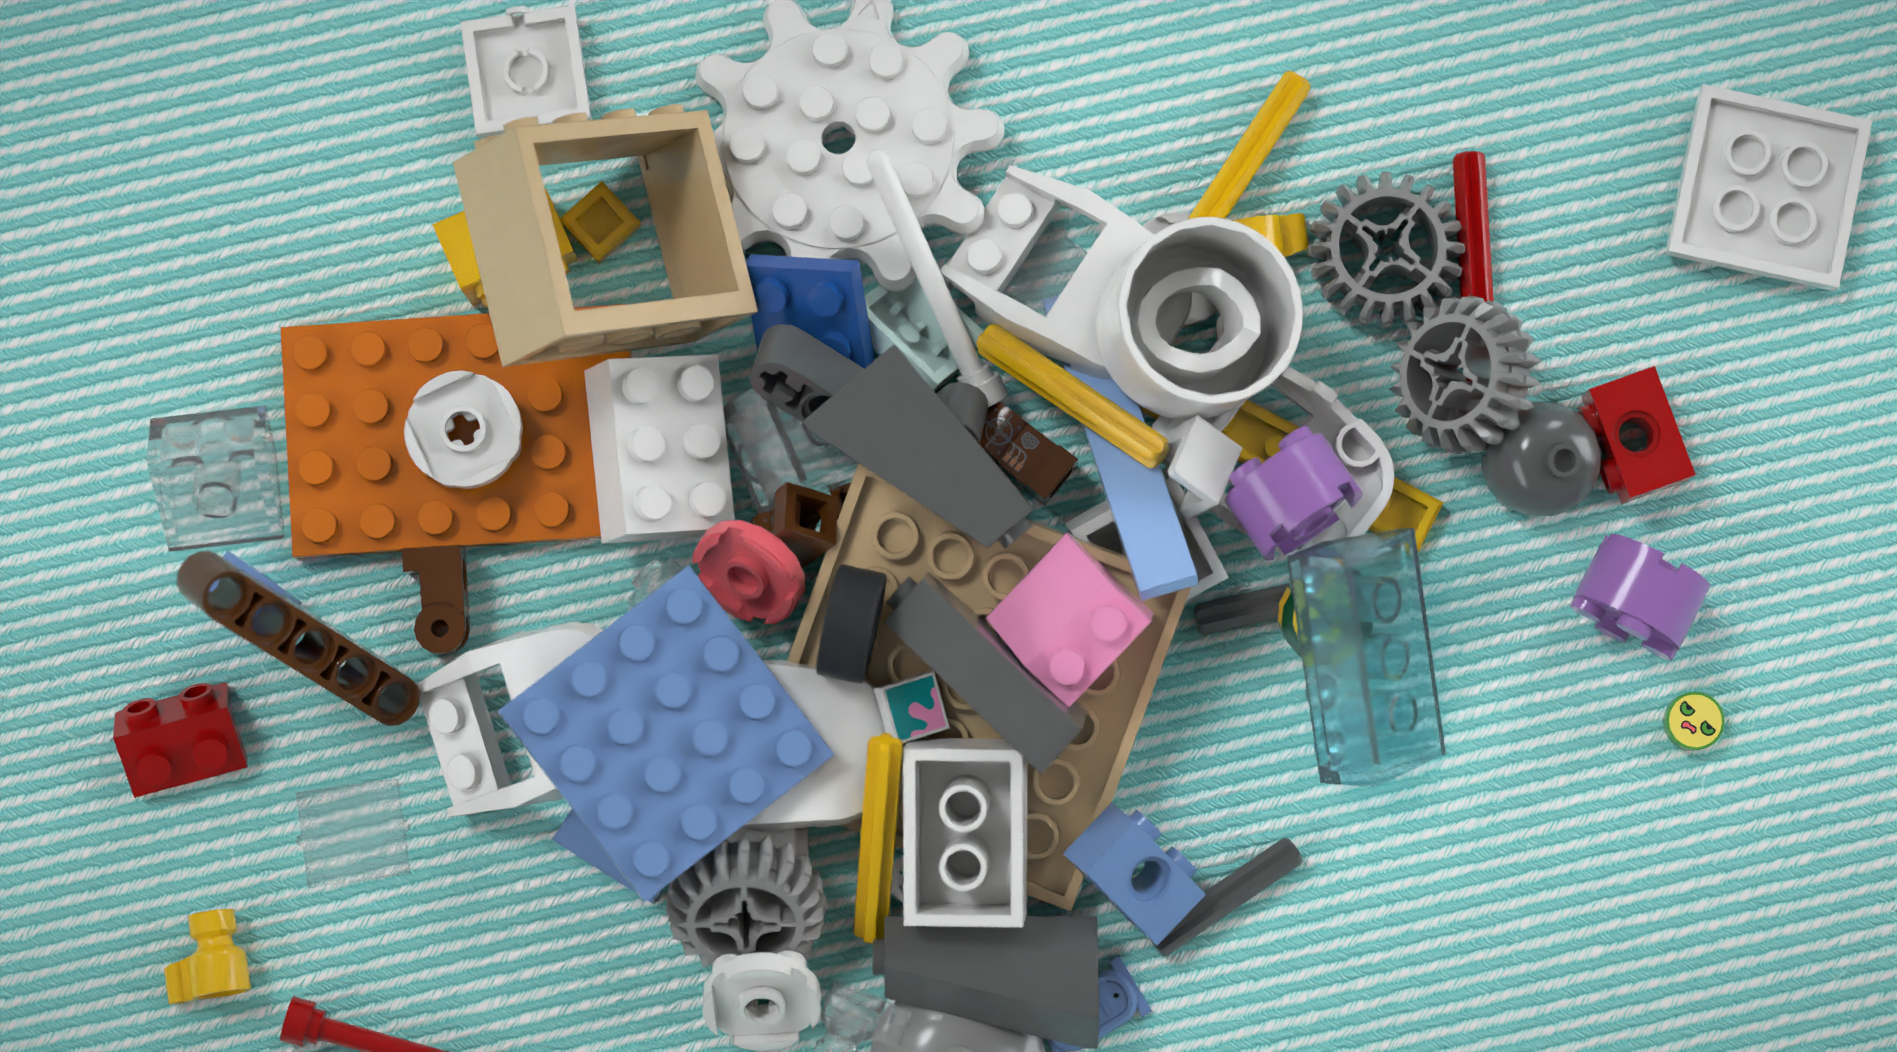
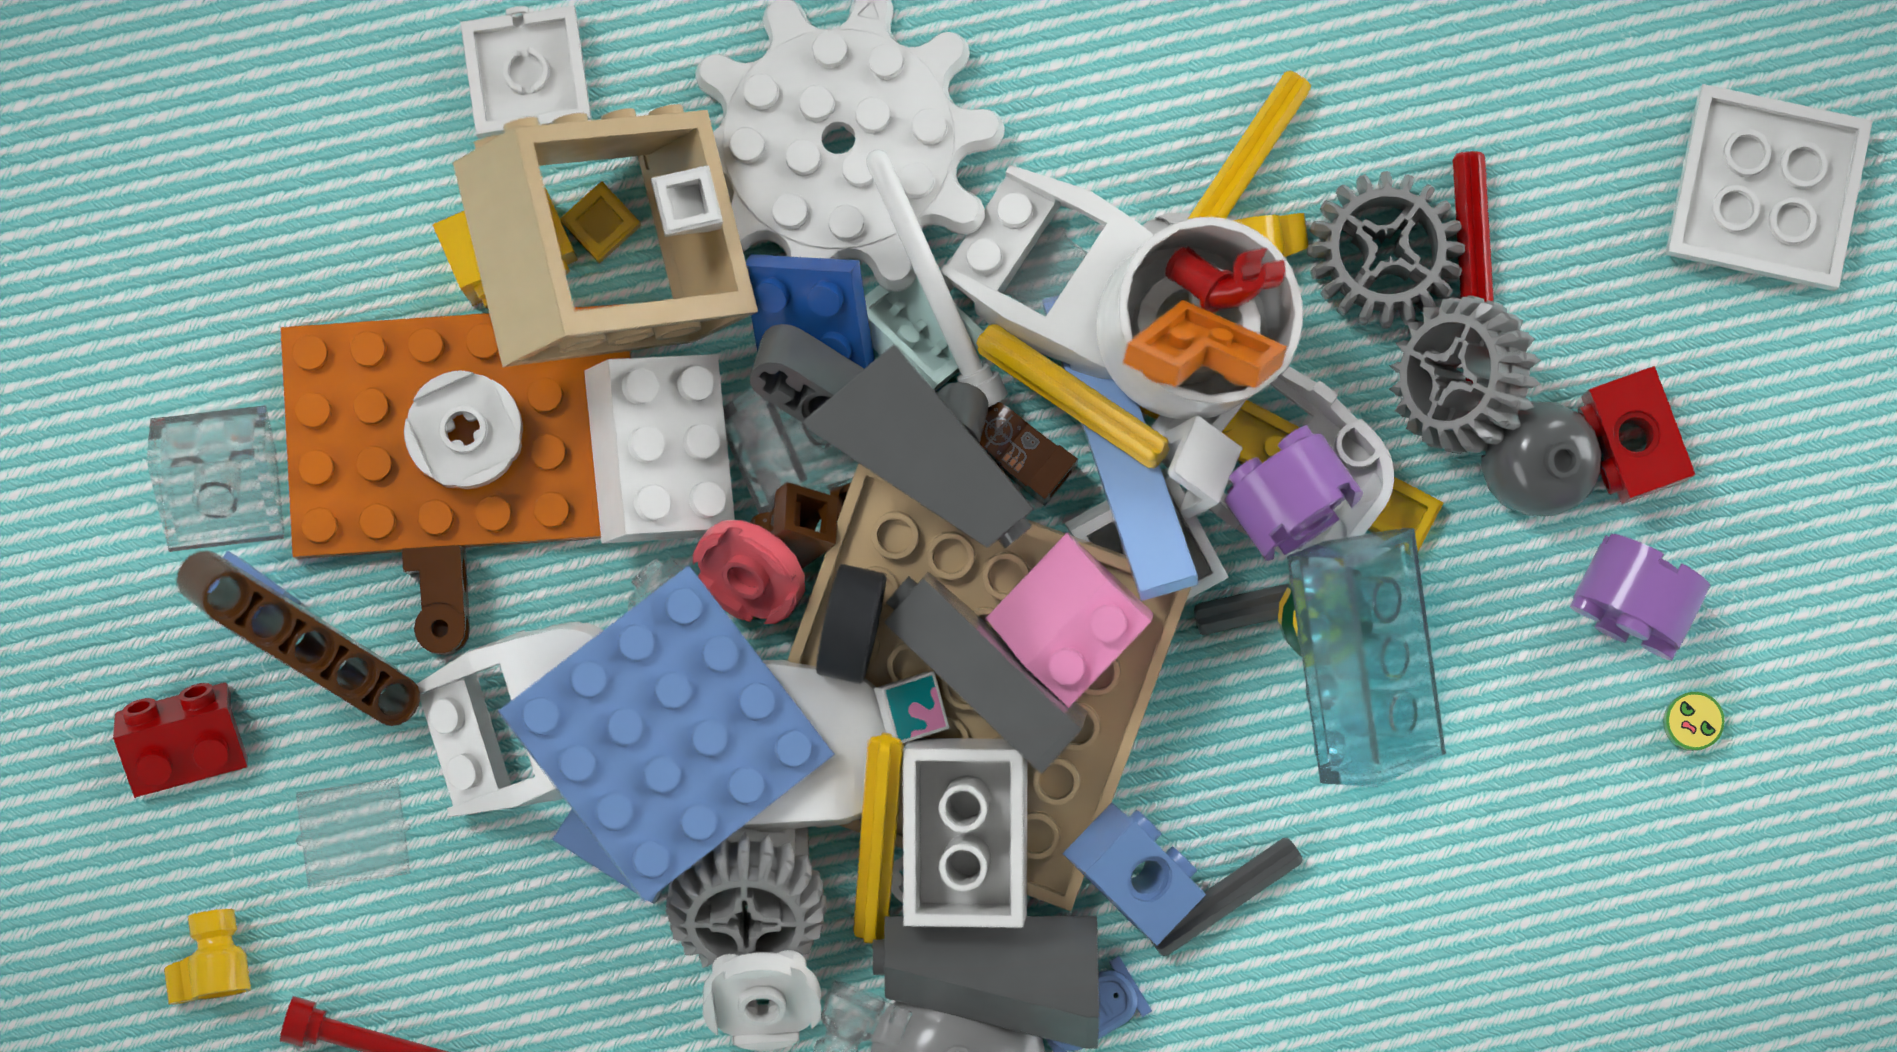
(687, 202): none -> white slope
(1195, 337): none -> orange plate
(1224, 288): none -> red piece

